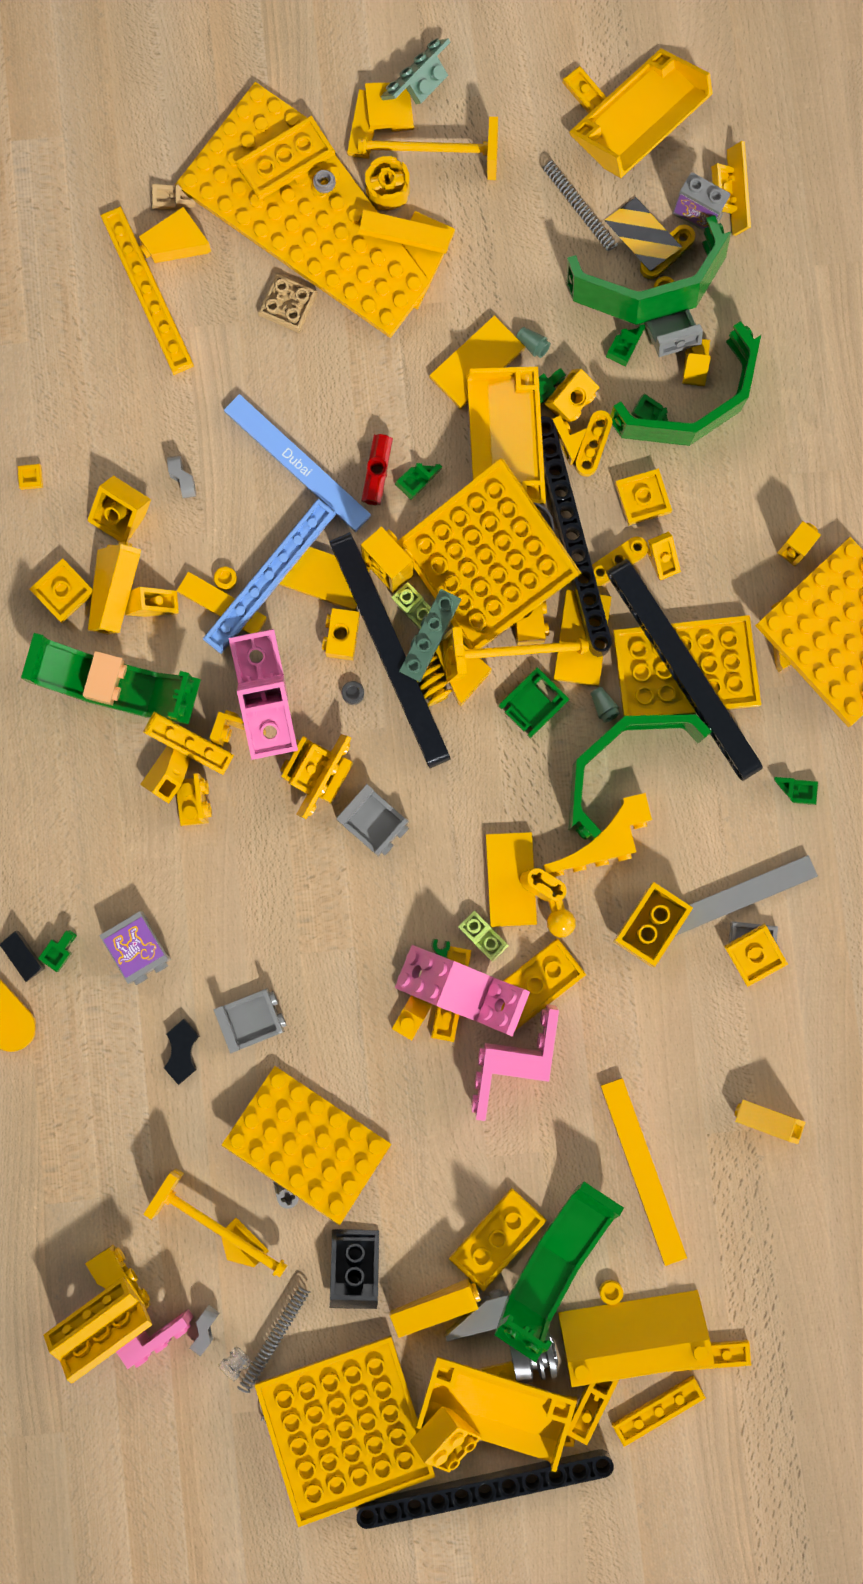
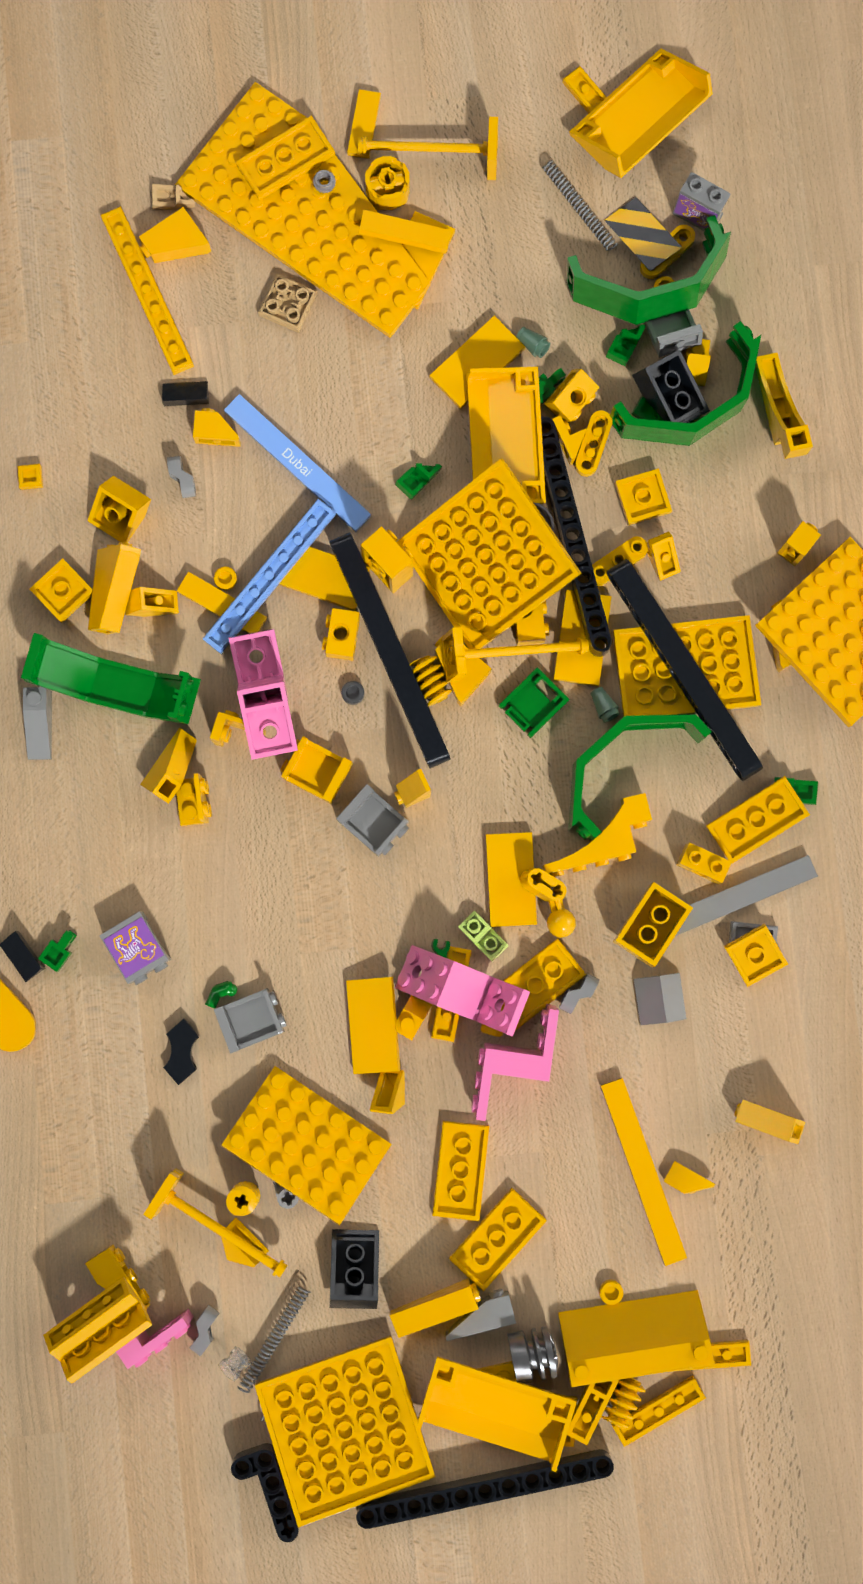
(38, 722): none -> light grey slope
(104, 678): light nougat brick -> none
(185, 393): none -> black slope
(188, 743): yellow tile -> none
(213, 429): none -> yellow slope
(220, 990): none -> green arm
(234, 1198): none -> yellow piece
(271, 1492): none -> black beam
(315, 771): yellow bracket -> none
(373, 1025): none -> yellow tile
(380, 457): red piece -> none
(388, 113): yellow slope -> none
(389, 1092): none -> yellow slope
(411, 604): yellowish green slope -> none
(412, 789): none -> yellow slope
(422, 75): sand green bracket -> none
(430, 635): sand green bracket -> none
(445, 1440): yellow slope -> none
(460, 1170): none -> yellow tile
(490, 1031): none -> yellow tile
(553, 1268): green panel -> none
(585, 990): none -> light grey piece
(624, 1402): none -> yellow piece
(659, 999): none -> light grey slope
(671, 389): none -> black slope
(686, 1180): none -> yellow slope
(704, 863): none -> yellow brick
(735, 181): yellow bracket -> none
(758, 820): none -> yellow tile
(783, 418): none -> yellow arch

